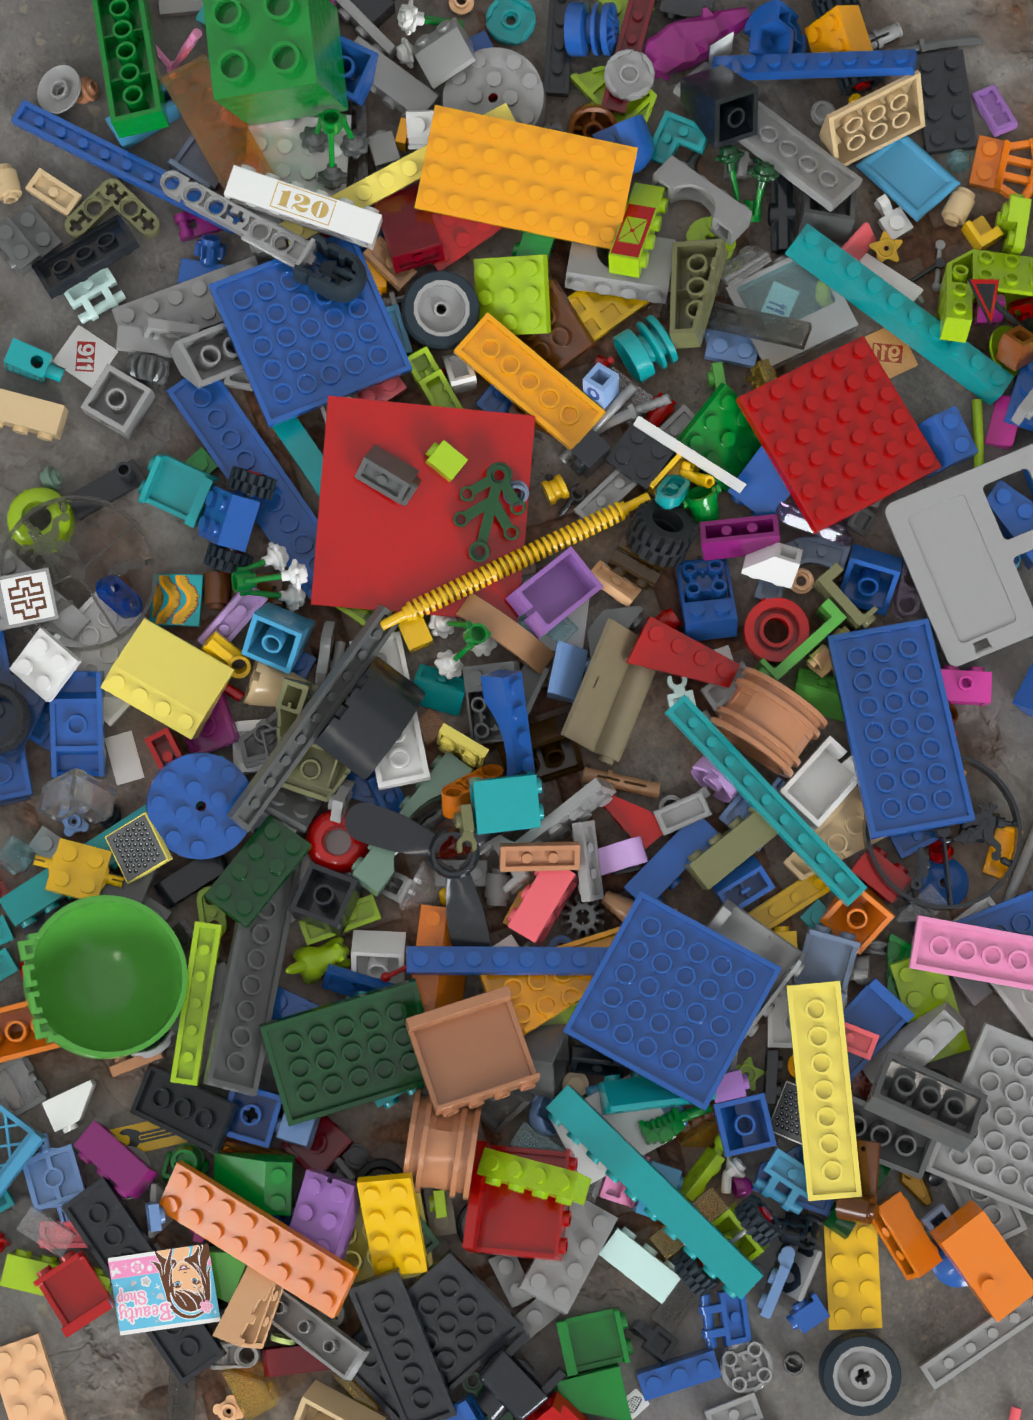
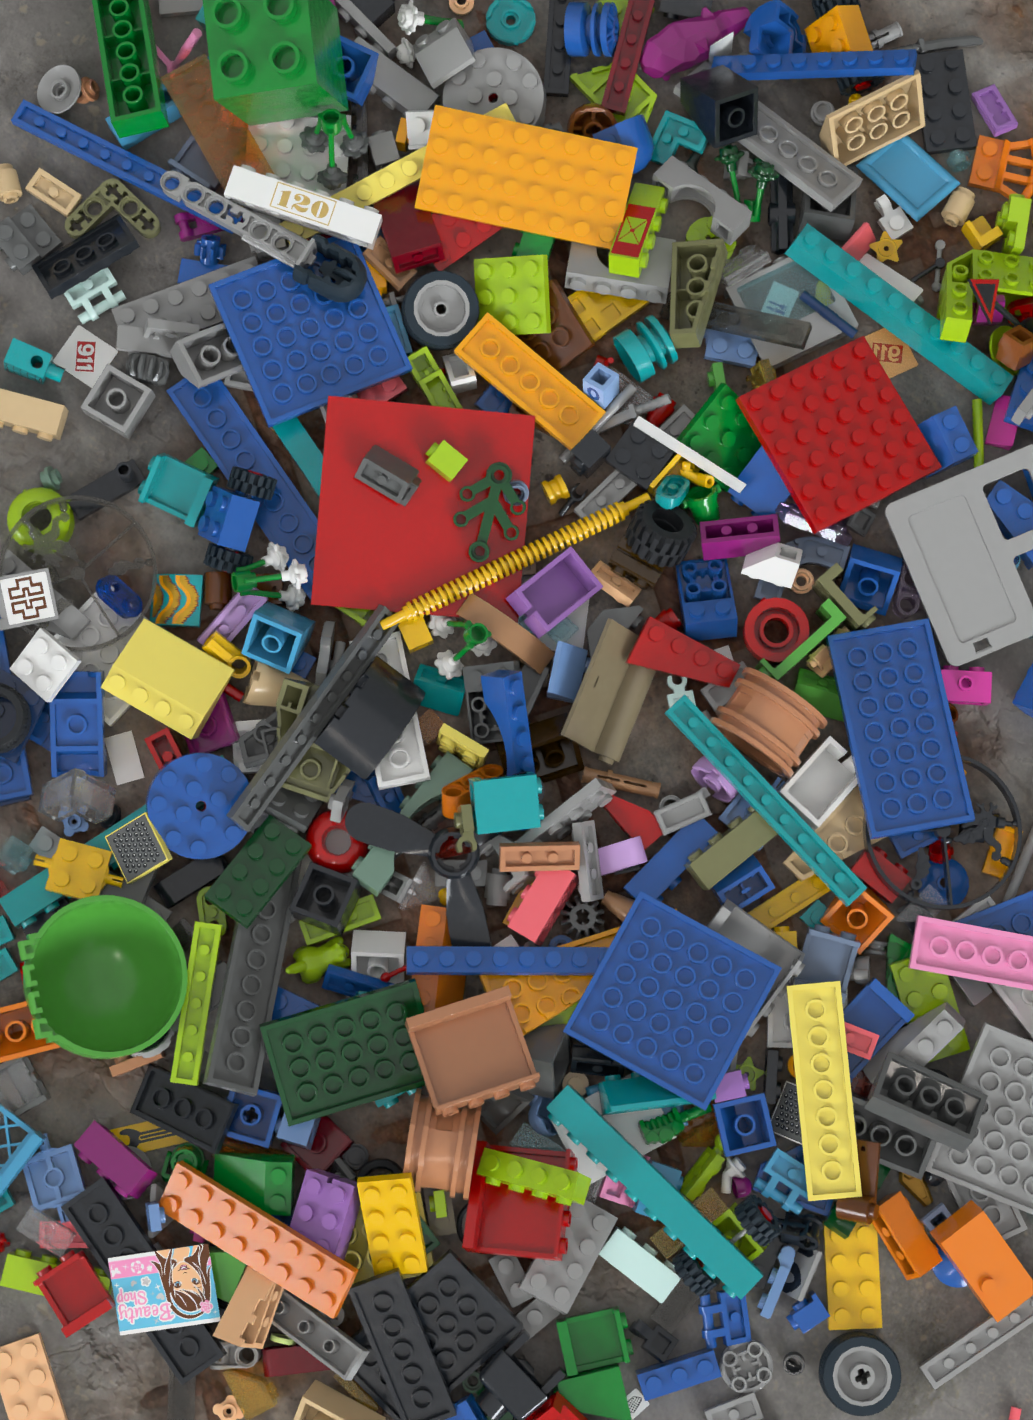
(69, 1107): white slope -> none
(629, 75): light grey tile -> none
(828, 314): none -> dark blue piece

